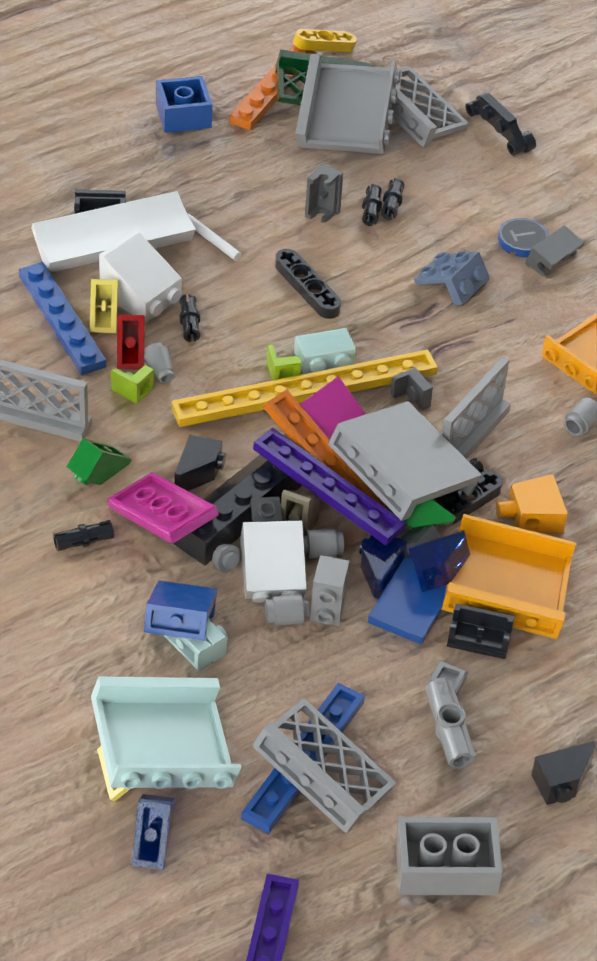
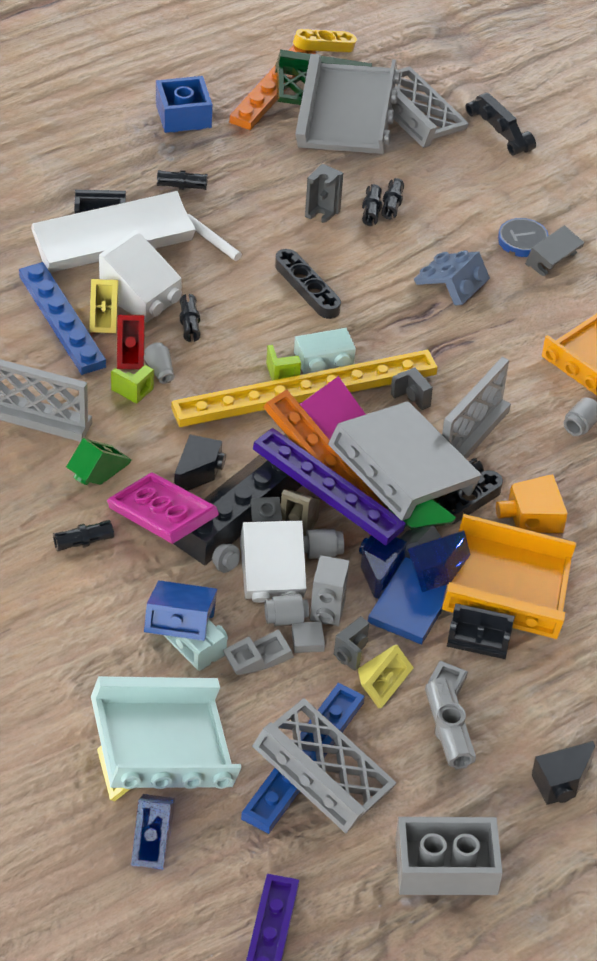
(182, 180): none -> black pin
(258, 655): none -> light grey slope
(308, 637): none -> light grey tile
(351, 642): none -> dark grey bracket
(384, 674): none -> light yellow slope

